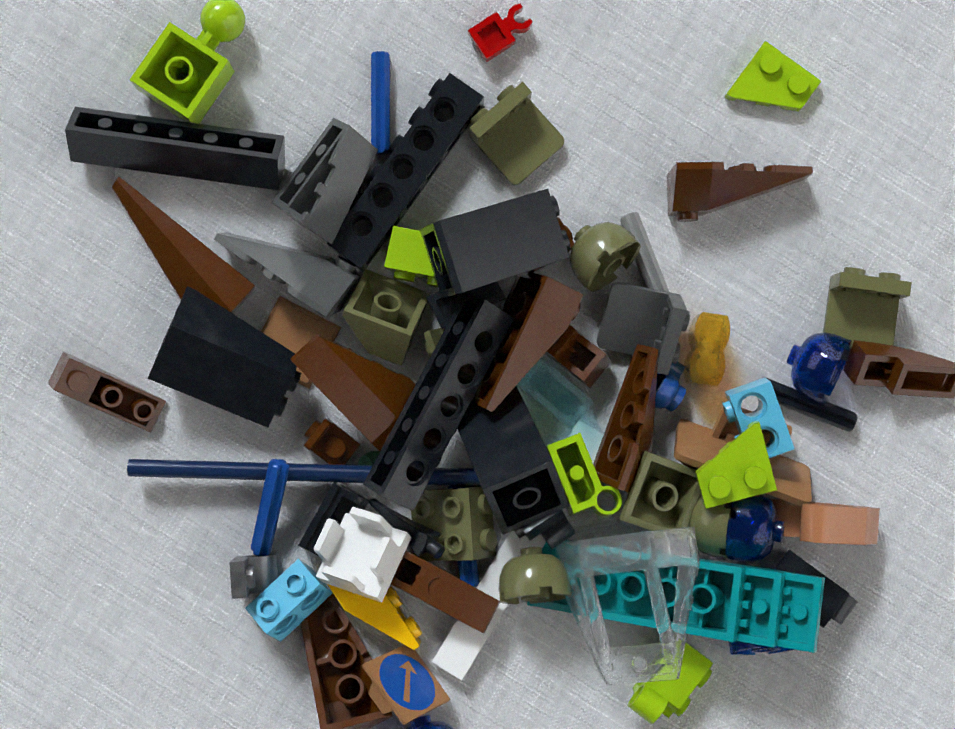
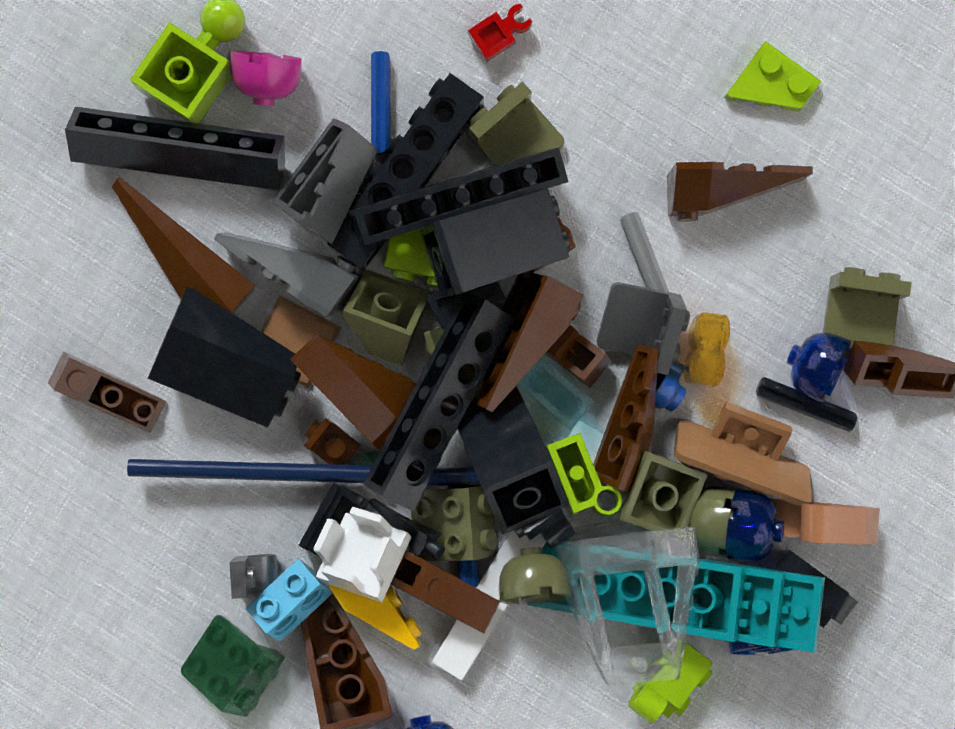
(231, 667): none -> clear green bracket
(265, 75): none -> dark pink cylinder
(270, 507): blue axle -> none
(404, 684): piece -> none
(458, 196): none -> black brick
(601, 252): olive cylinder -> none
(737, 470): lime wing -> none
(767, 413): medium azure brick -> none

